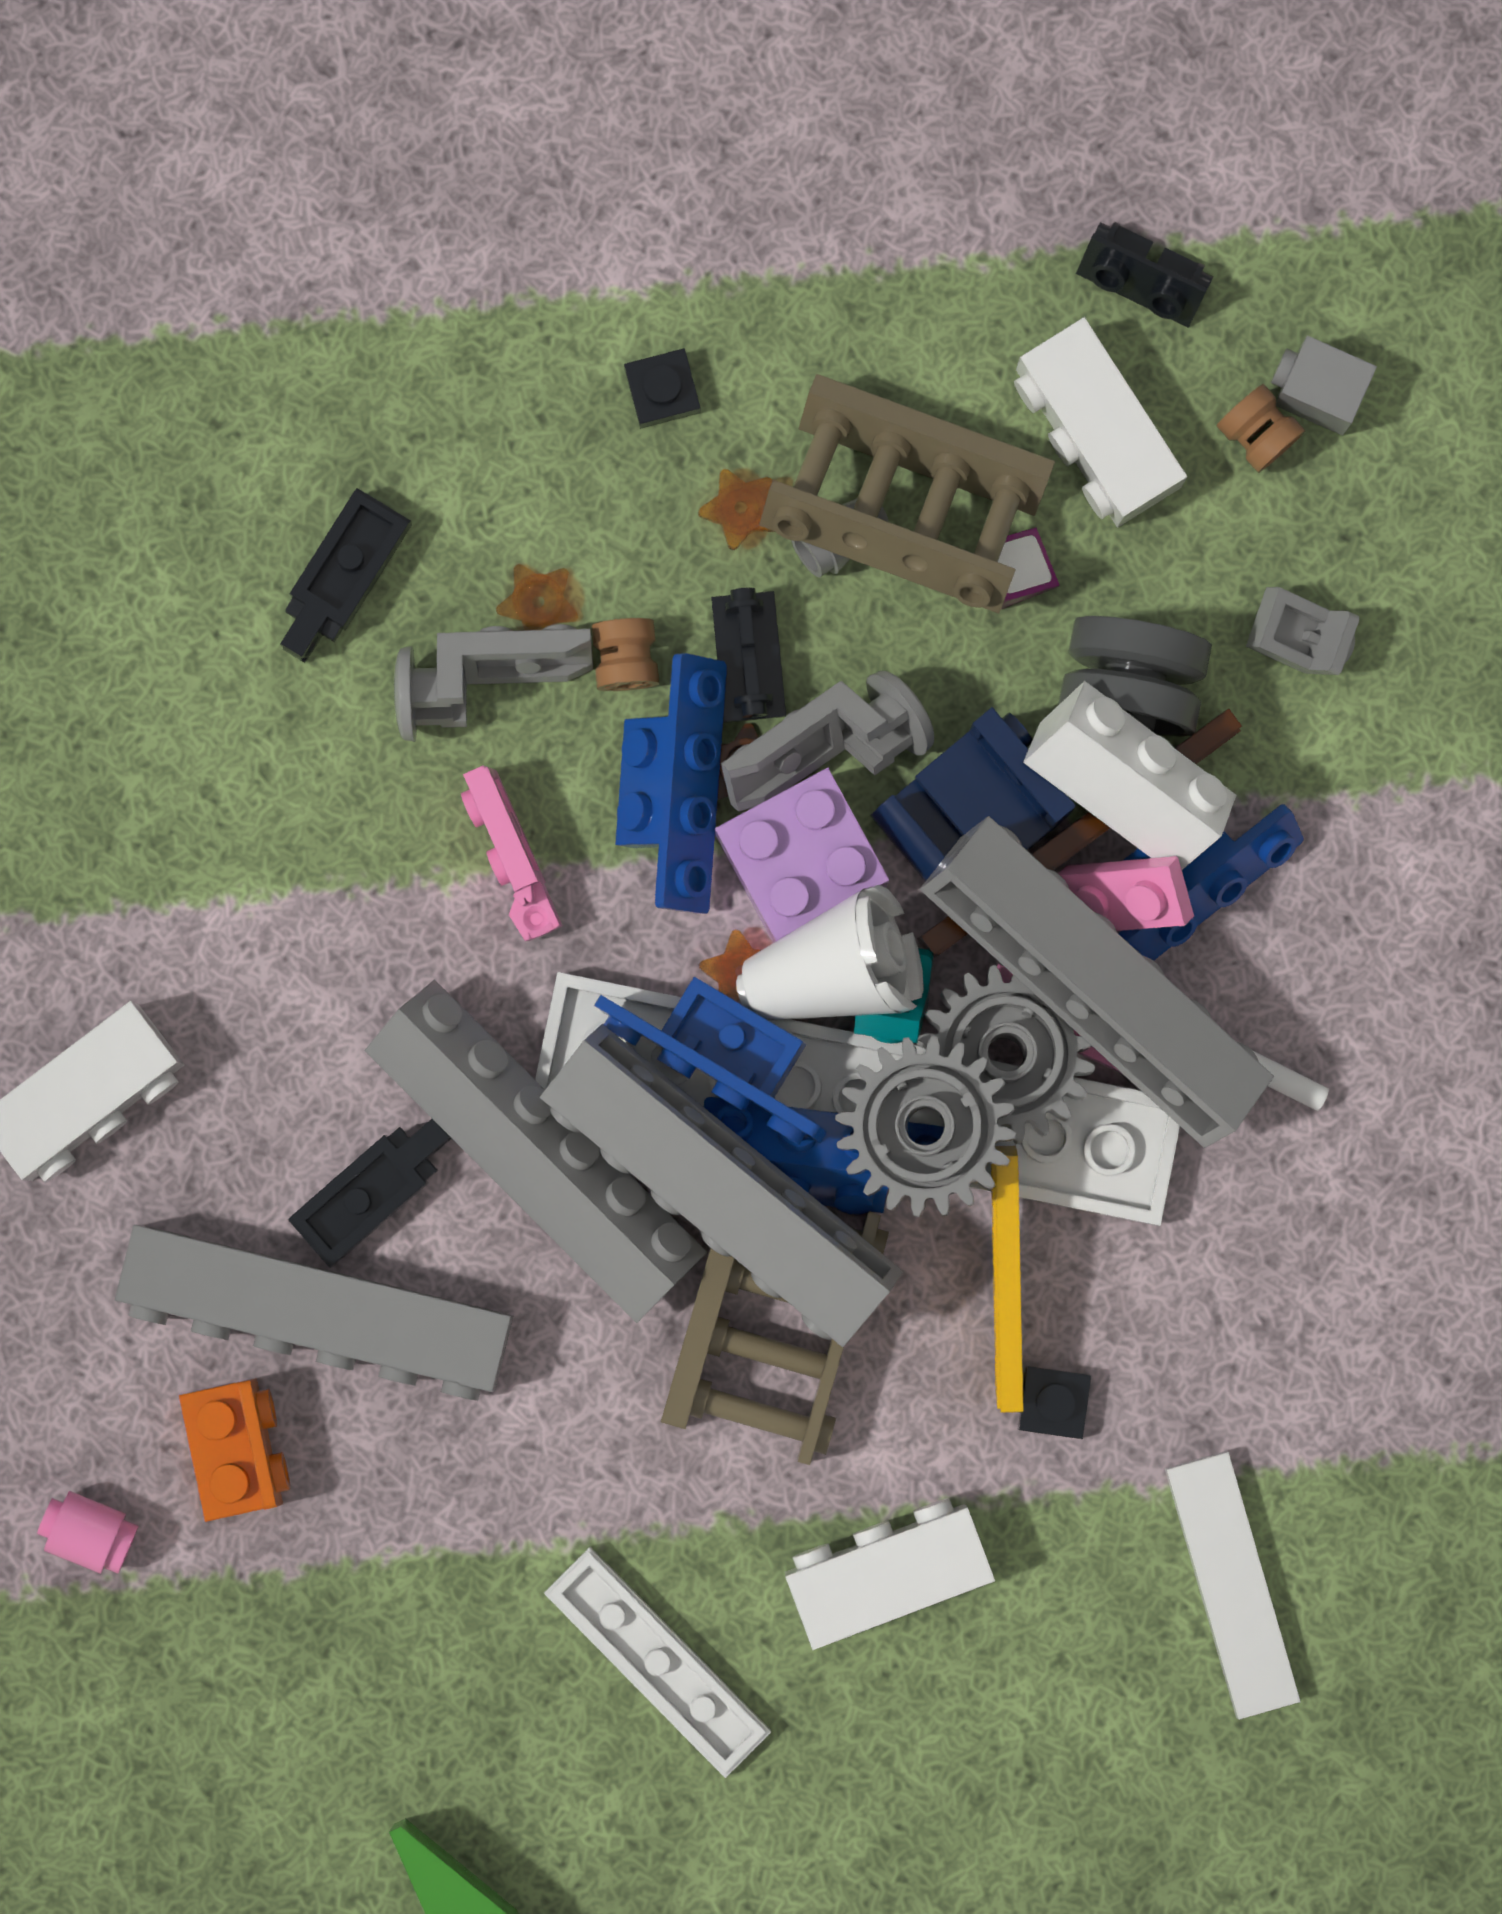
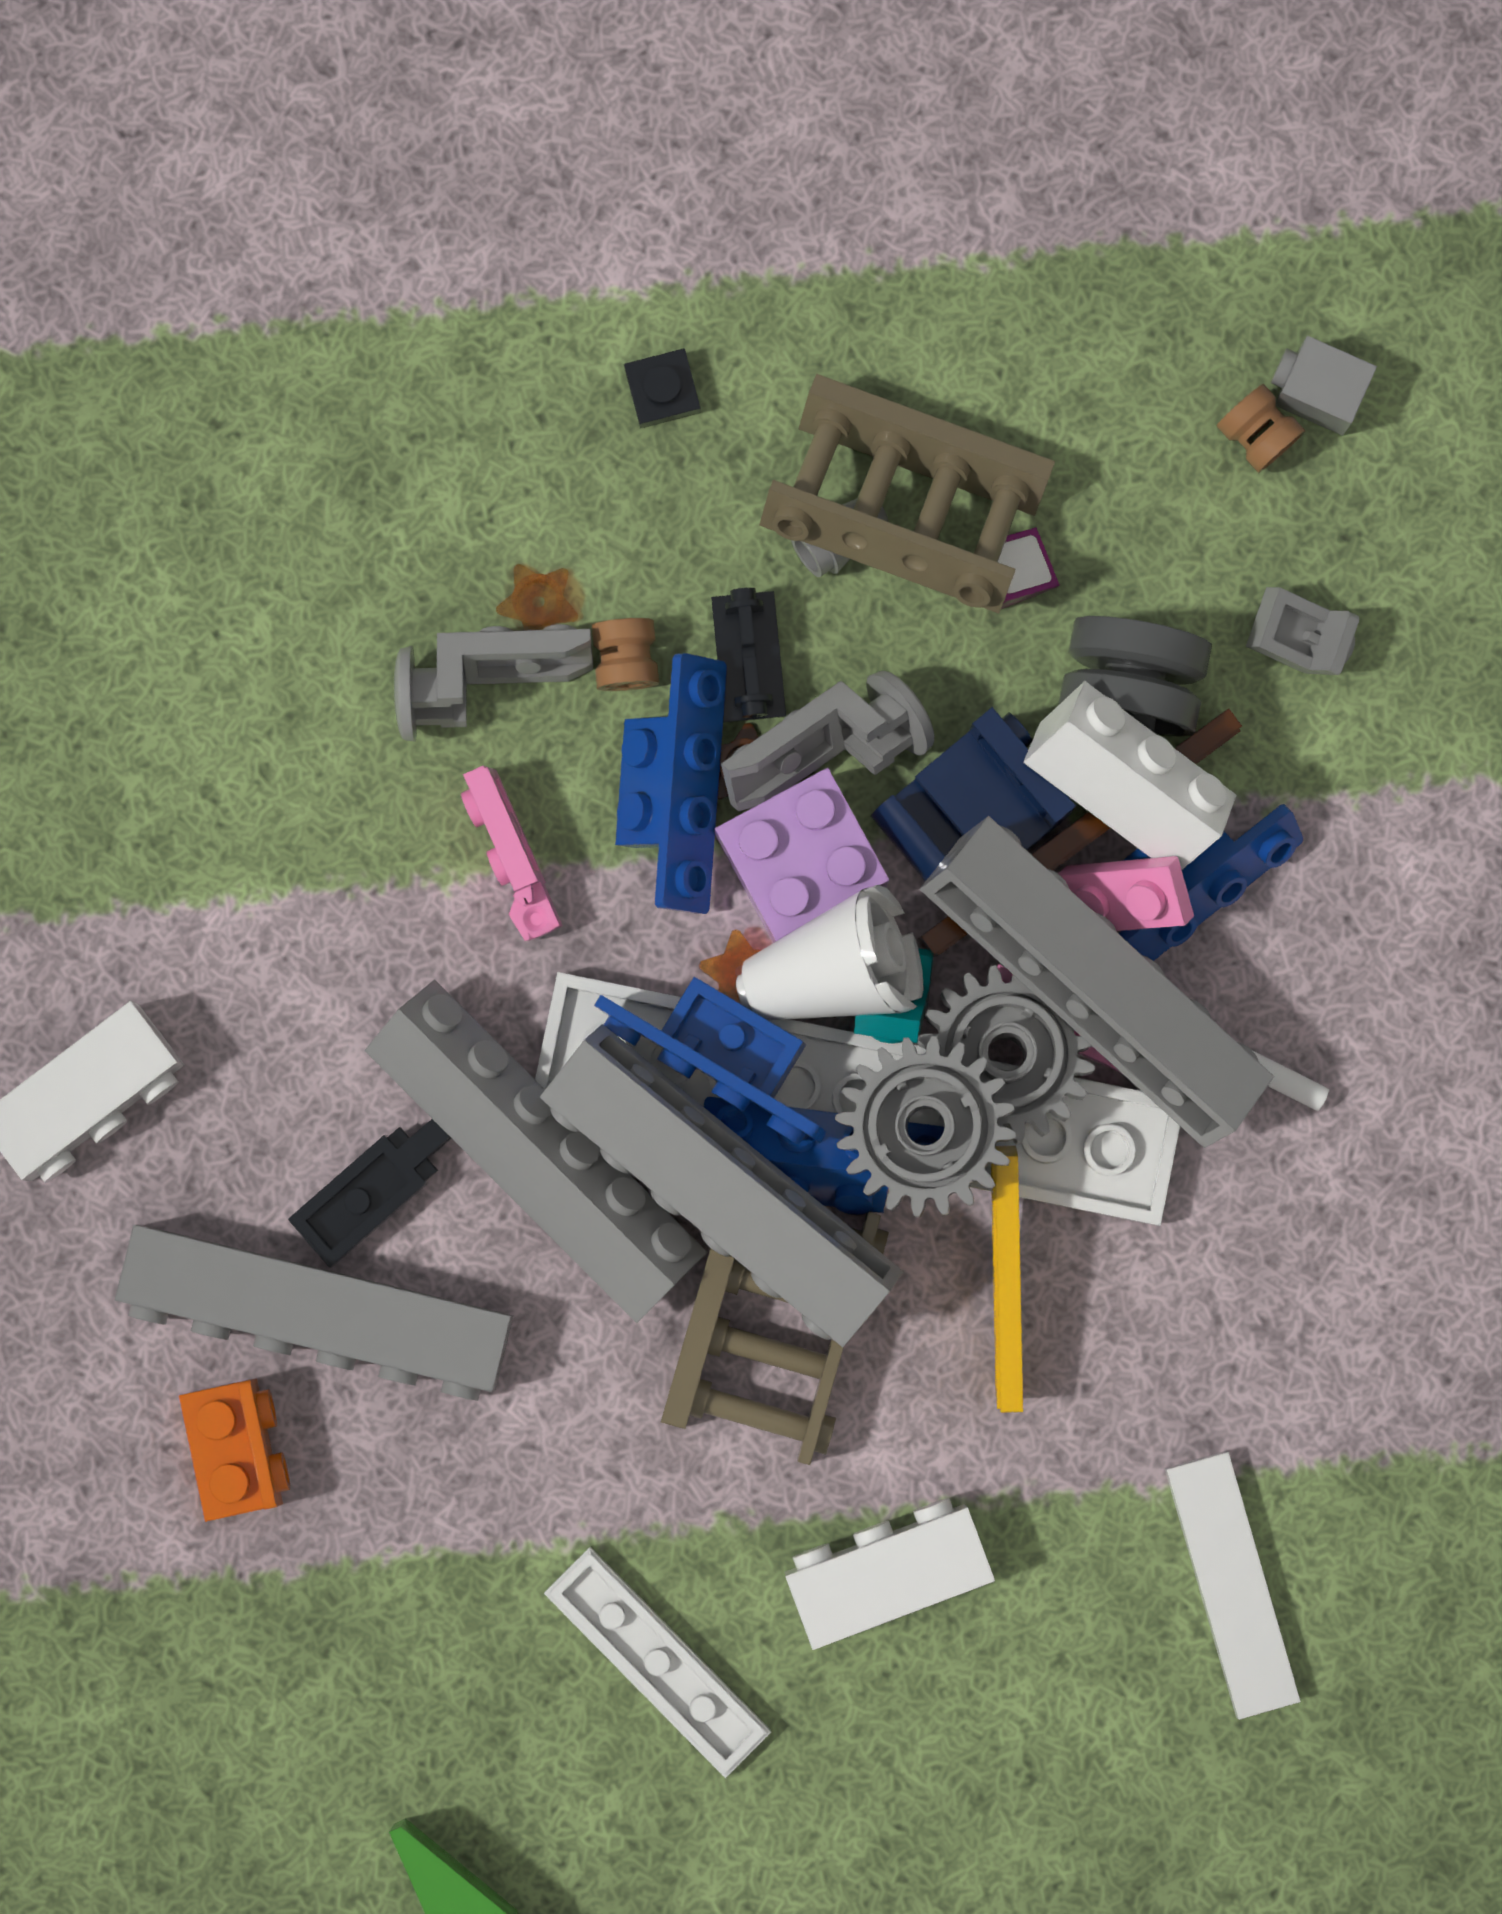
(87, 1533): bright pink brick -> none
(342, 572): black hinge -> none
(722, 510): clear orange plate -> none
(1054, 1402): black plate -> none
(1098, 424): white brick -> none
(1118, 264): black hinge -> none

